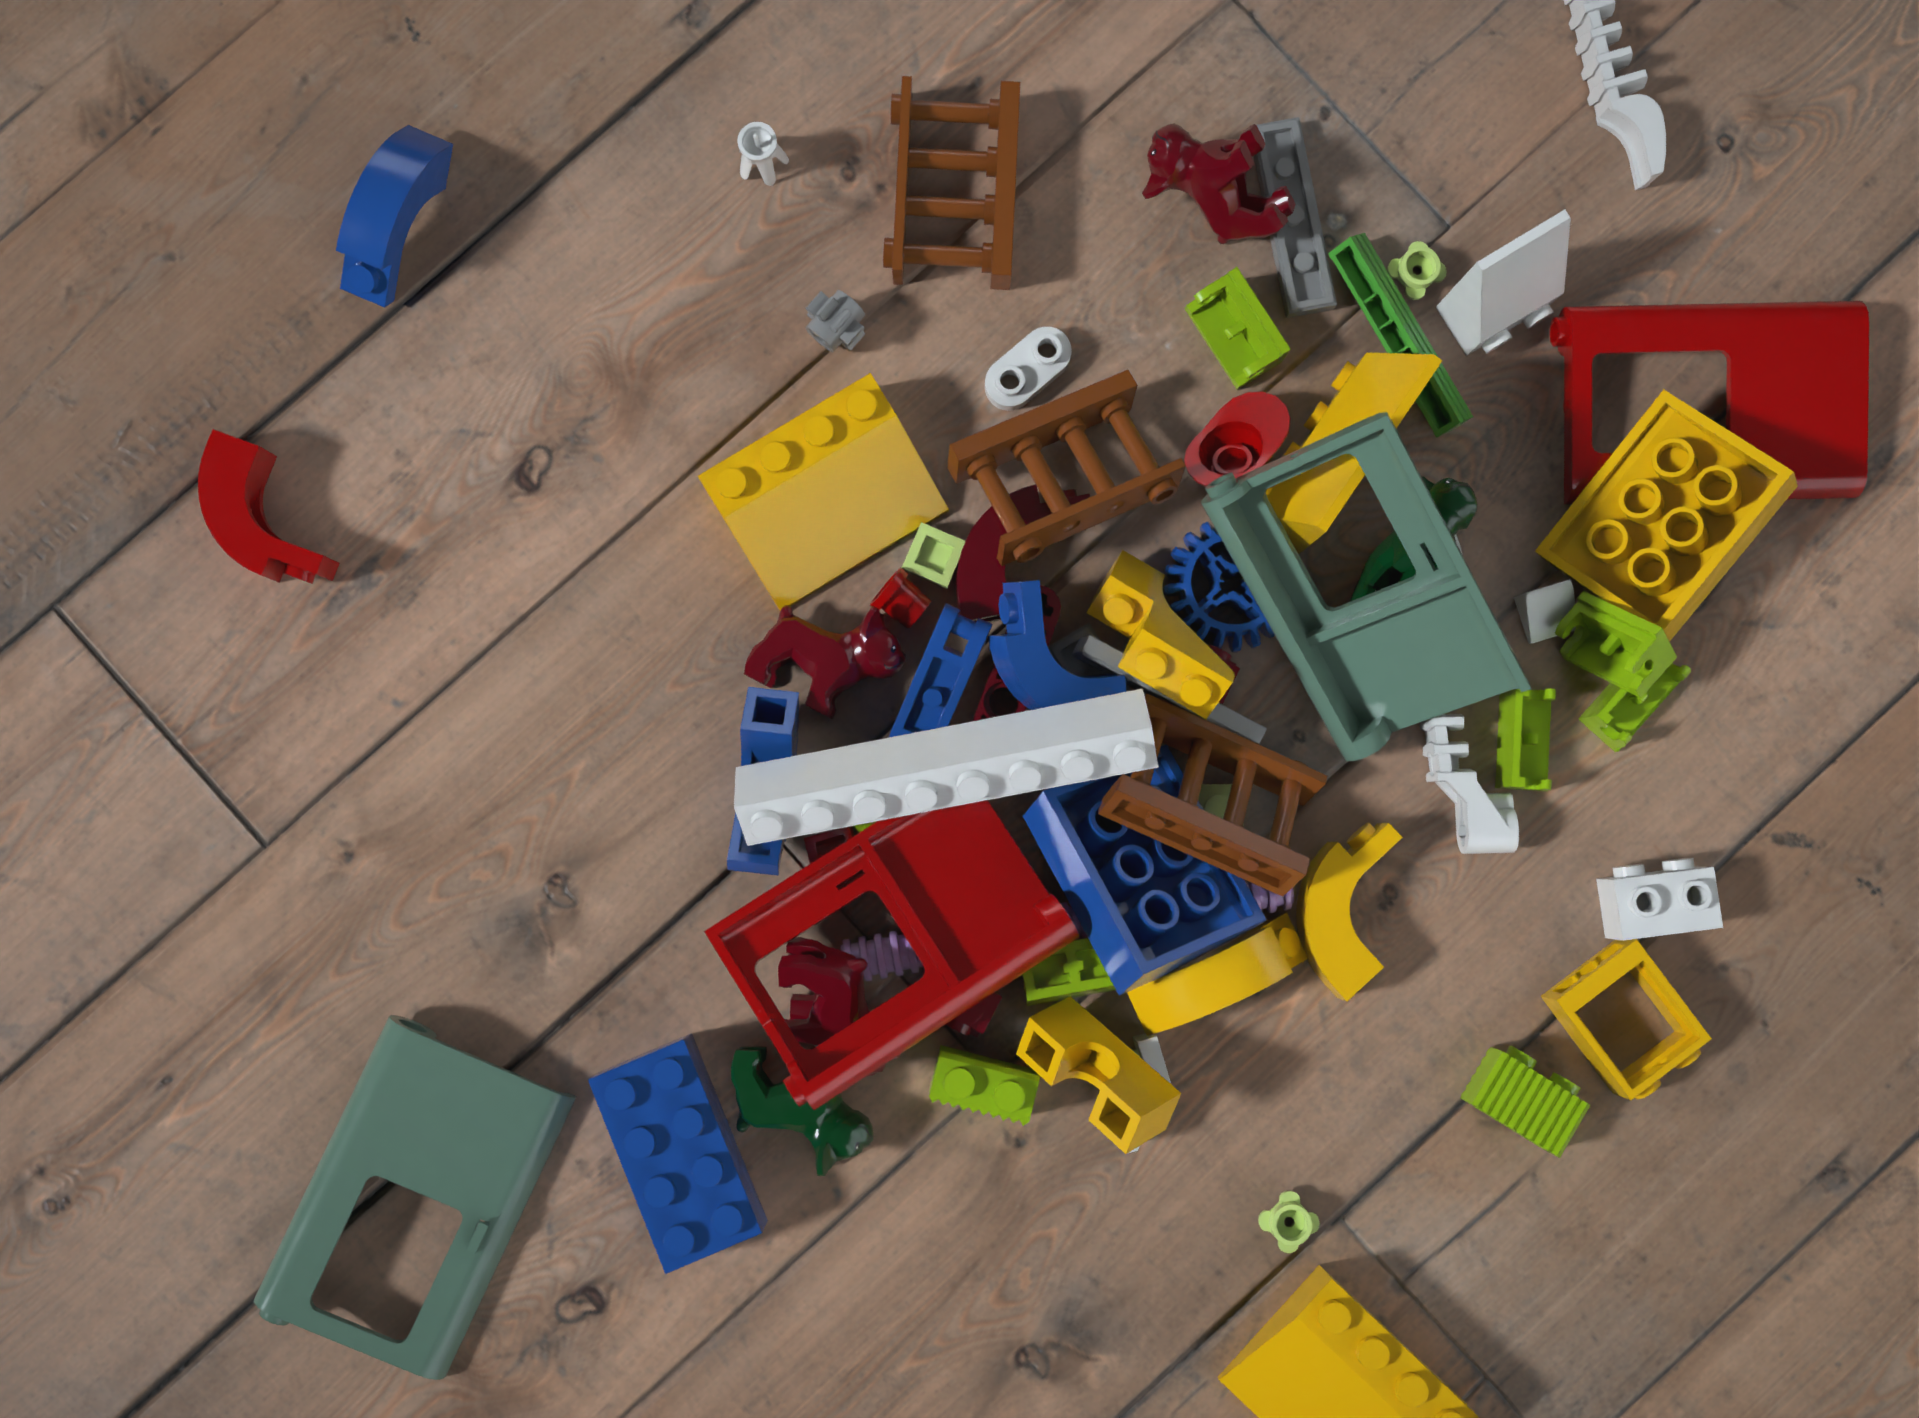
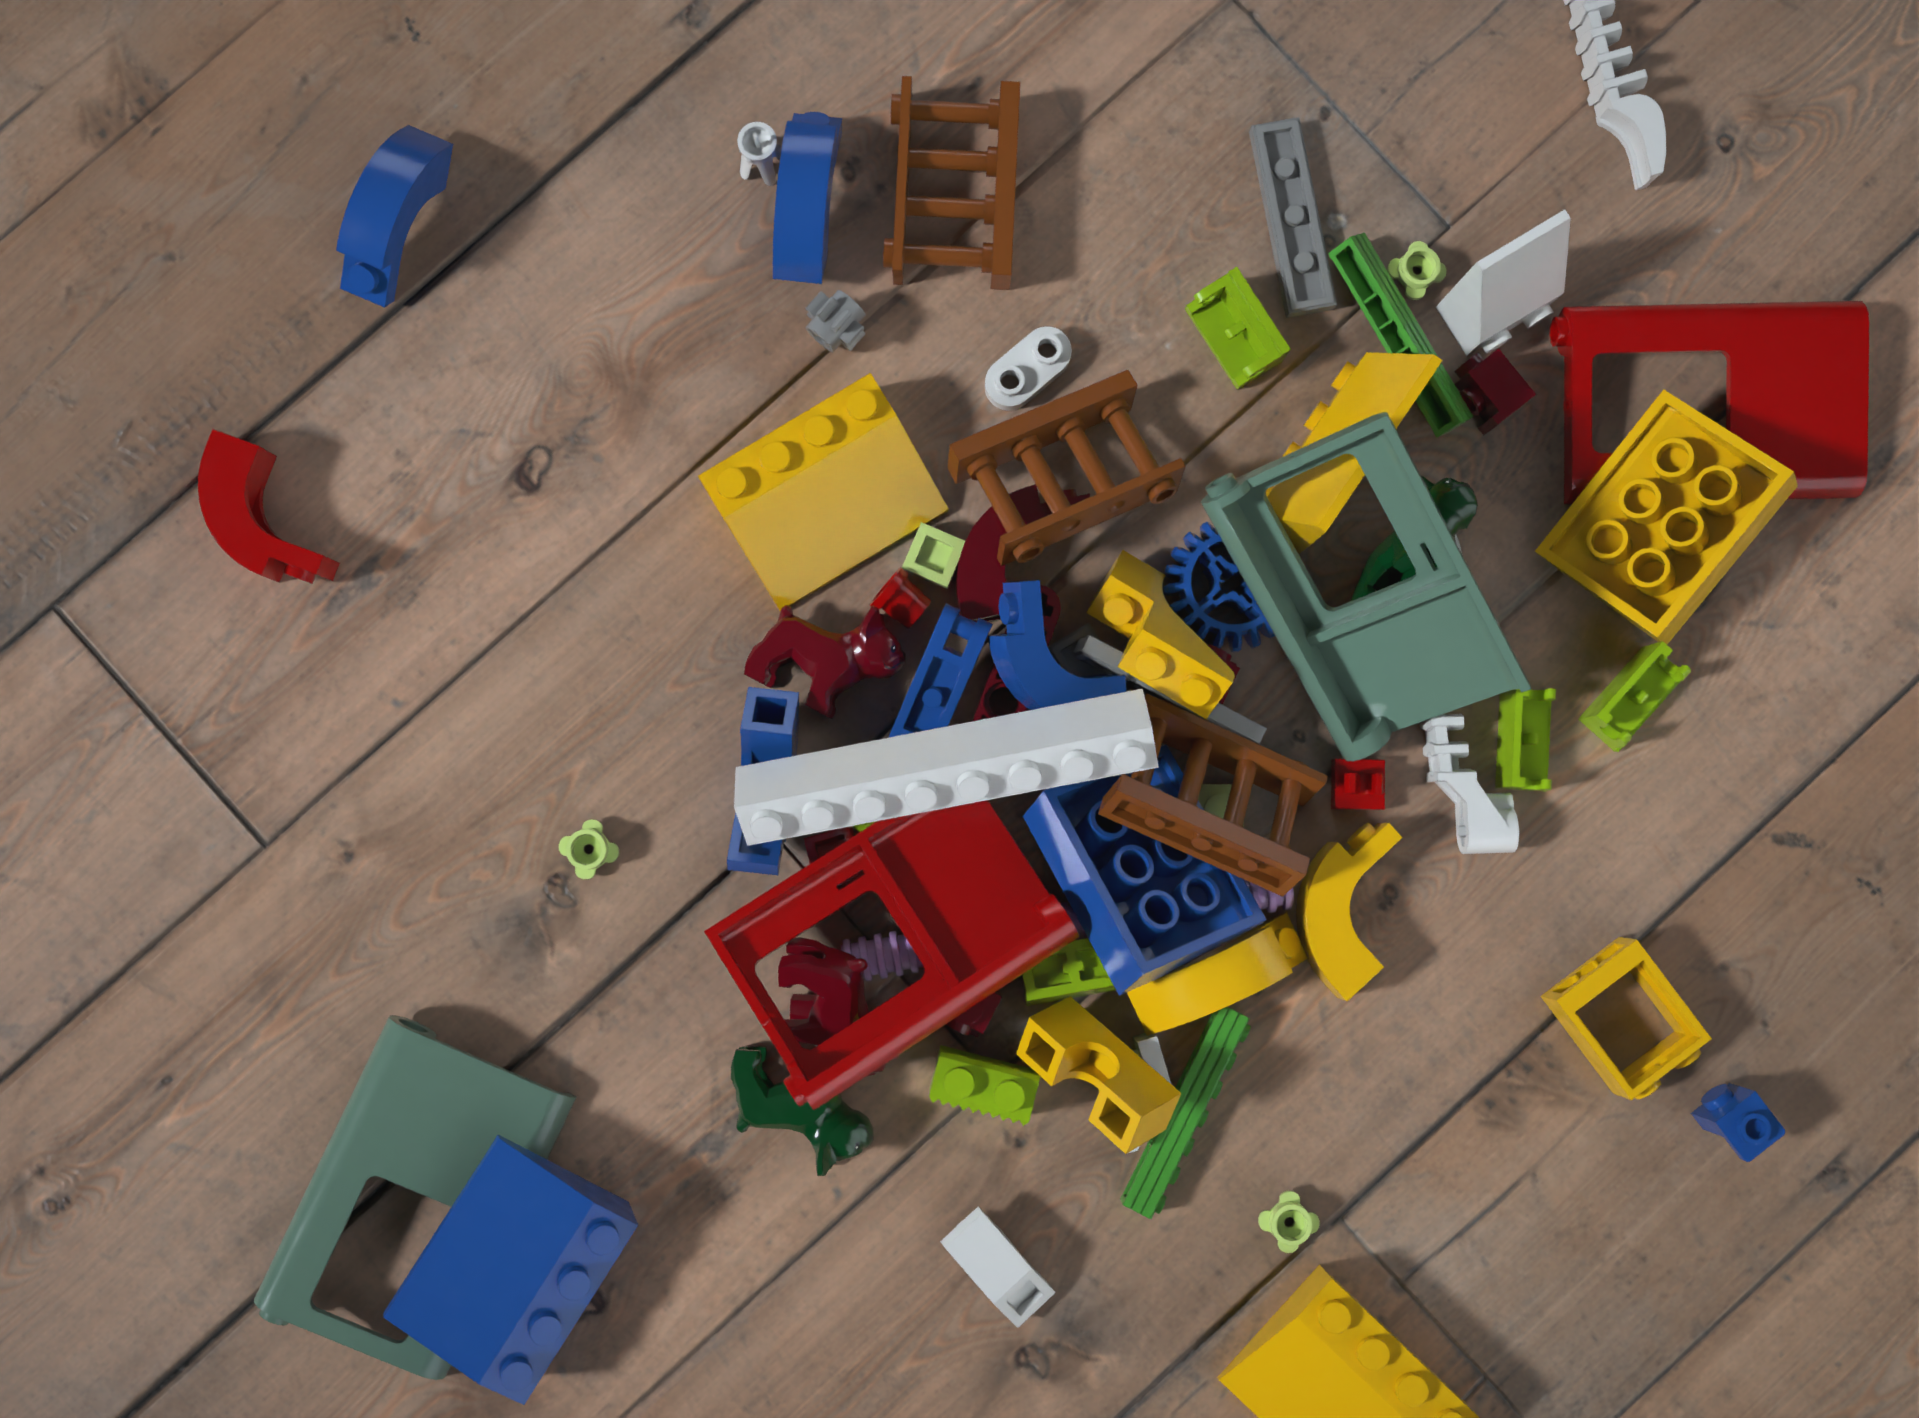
(512, 1268): none -> blue slope
(574, 849): none -> yellowish green plate
(678, 1153): blue brick -> none
(804, 197): none -> blue arch
(997, 1267): none -> white slope
(1197, 1086): none -> bright green piece
(1217, 181): dark red animal -> none
(1238, 437): red piece -> none
(1358, 784): none -> red tile
(1492, 388): none -> dark red brick
(1526, 1101): lime brick -> none
(1544, 609): white slope -> none
(1615, 644): lime hinge -> none
(1659, 902): white brick -> none
(1739, 1118): none -> blue bracket

